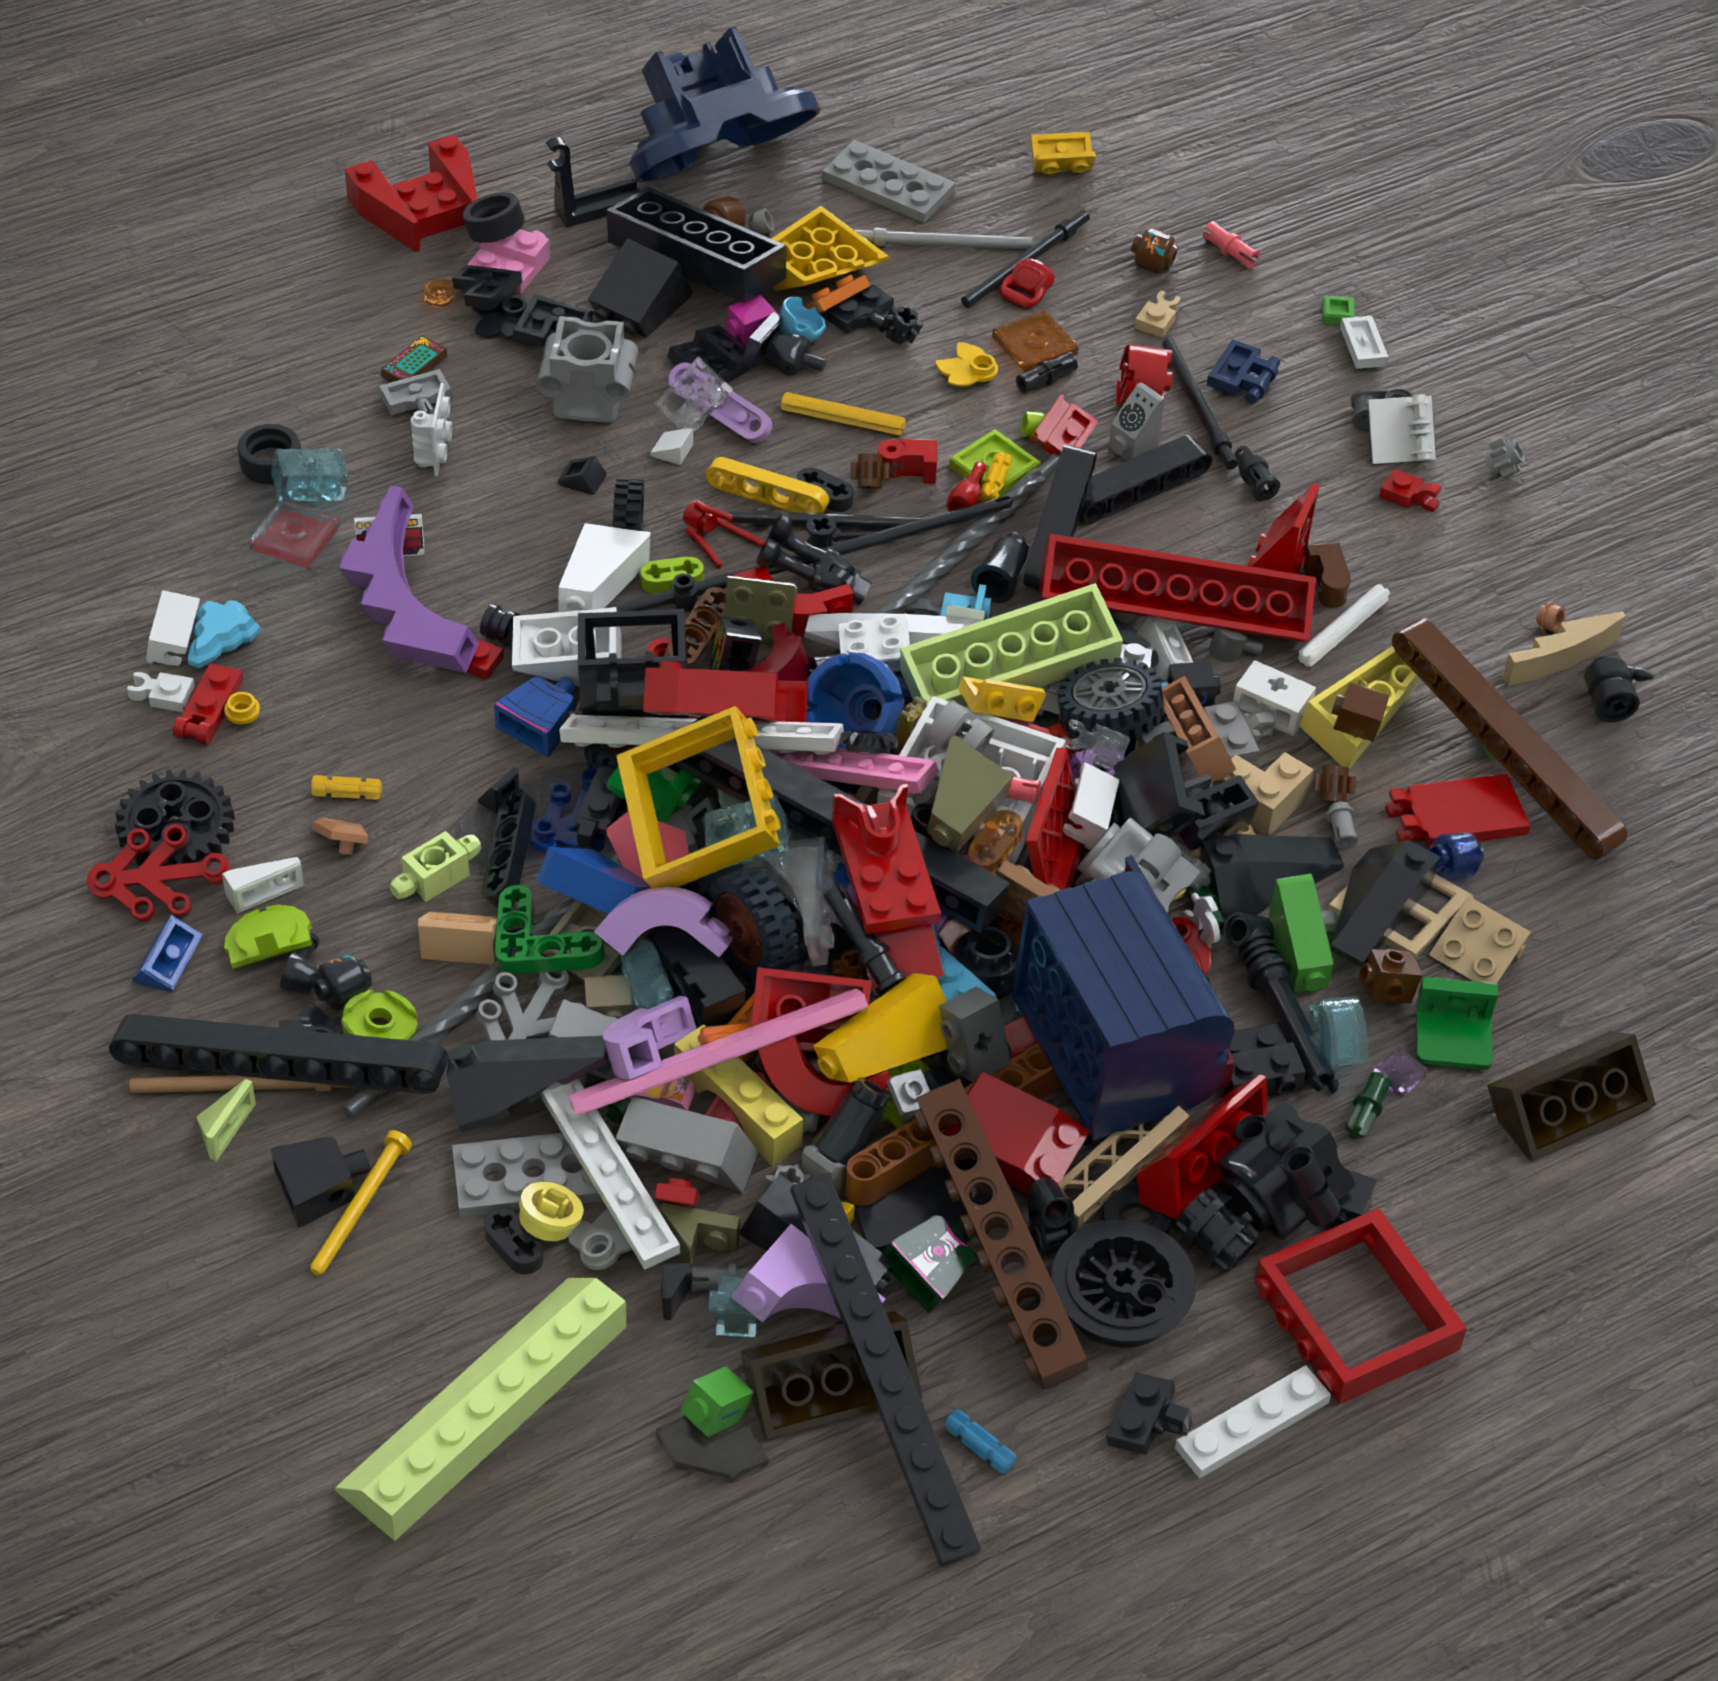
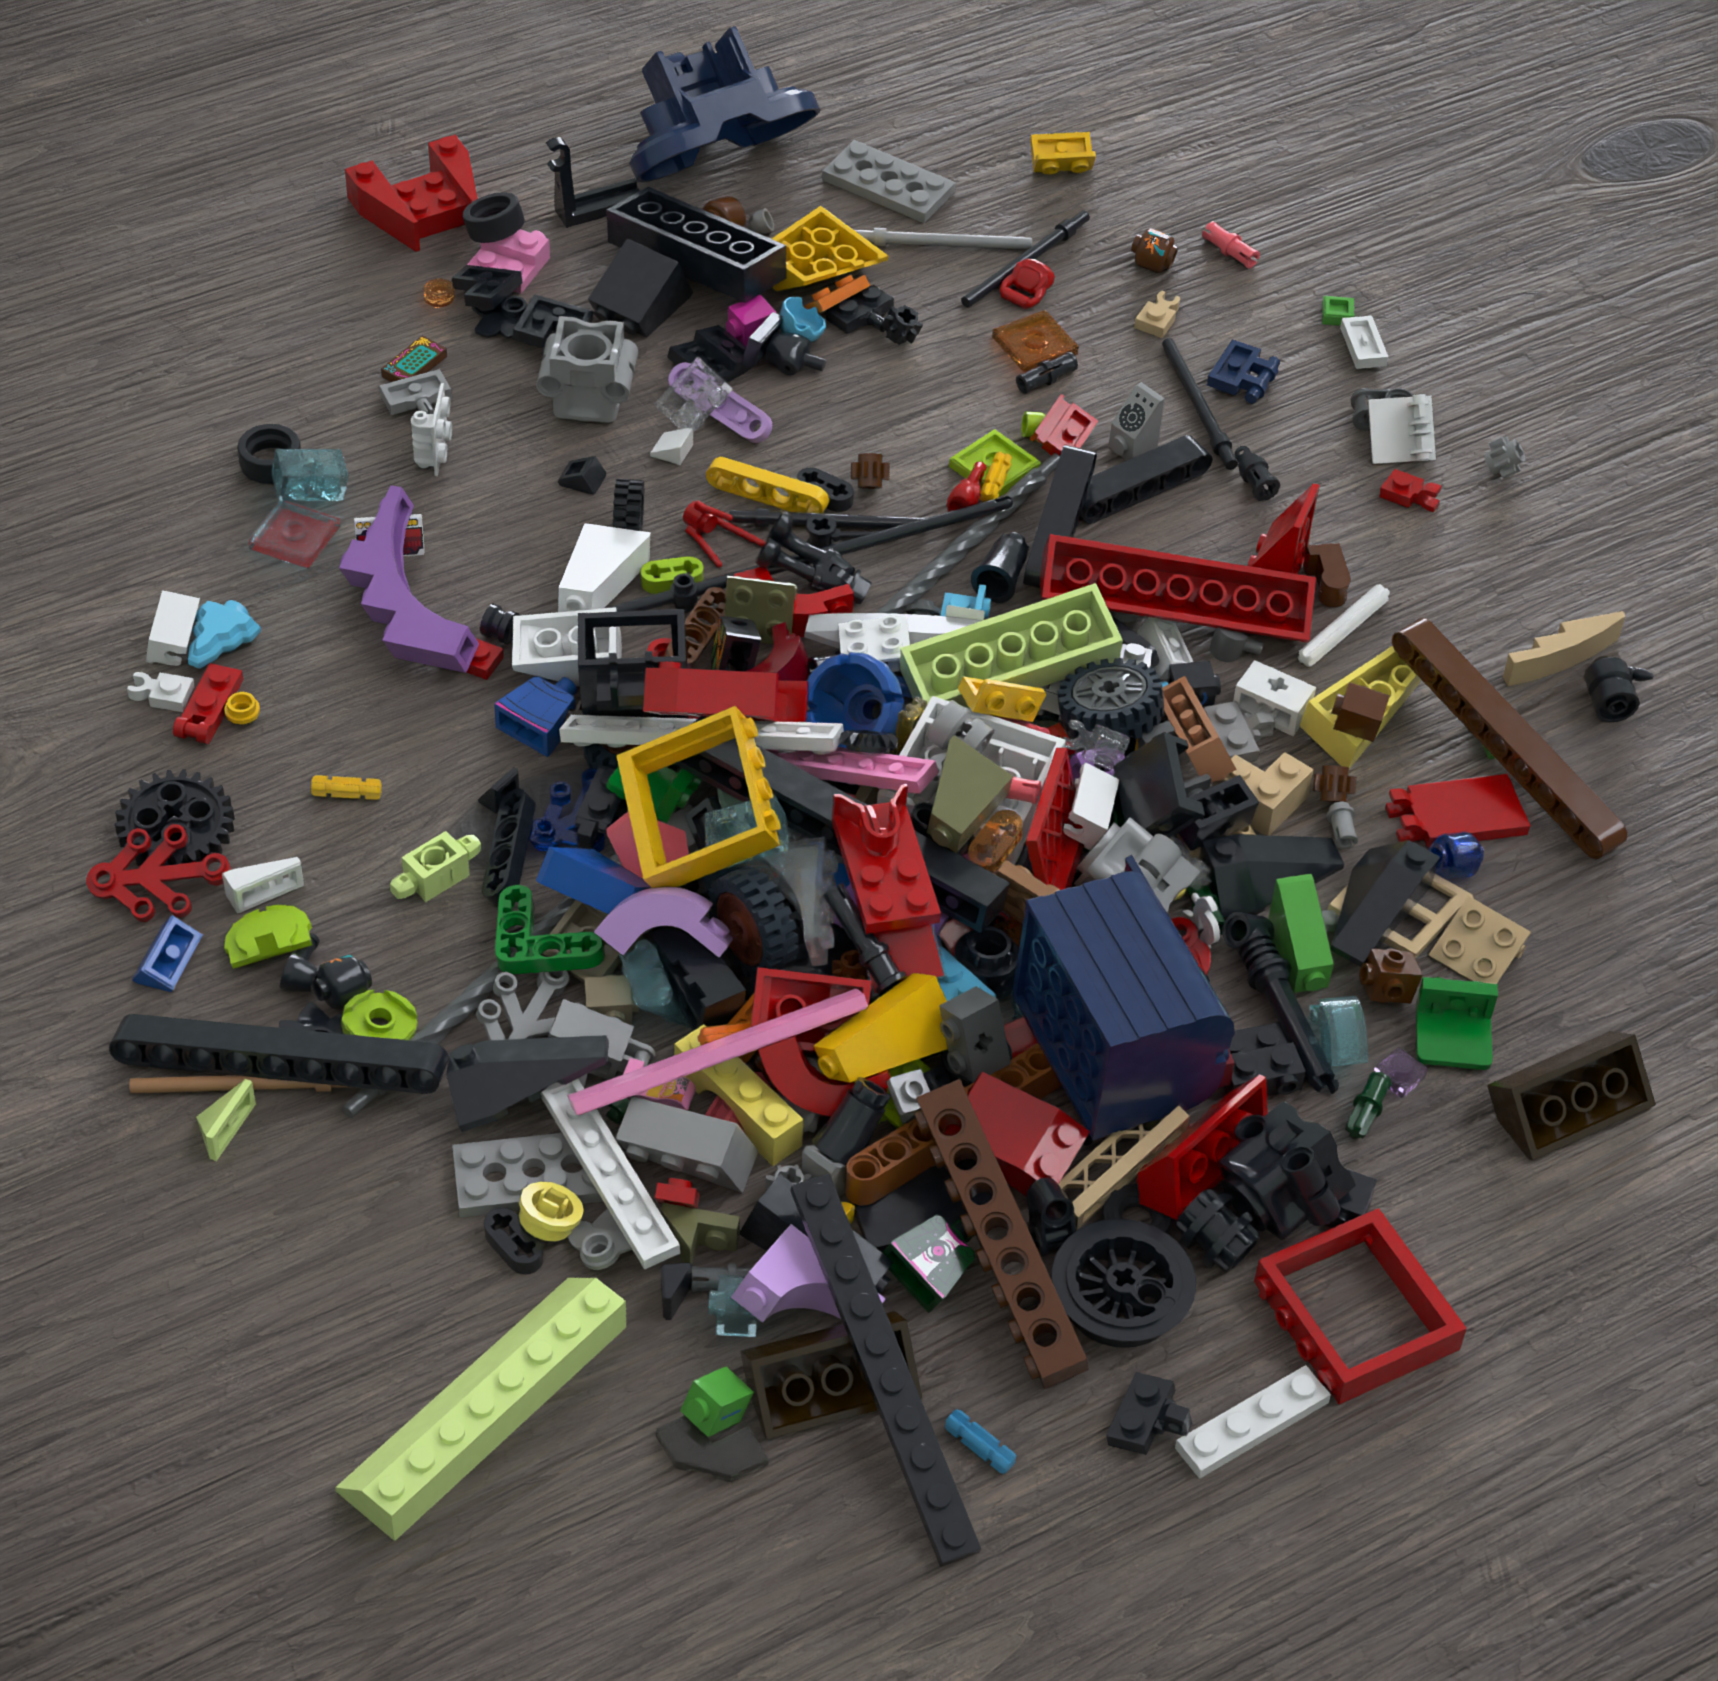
(317, 1176): black torso -> none
(346, 832): nougat piece -> none
(396, 1145): yellow bar -> none
(457, 937): light nougat slope -> none
(638, 1036): lavender arch -> none
(843, 414): yellow axle -> none
(911, 458): red leg -> none
(969, 366): yellow plate -> none
(1146, 366): red brick -> none
(1550, 617): nougat plate -> none

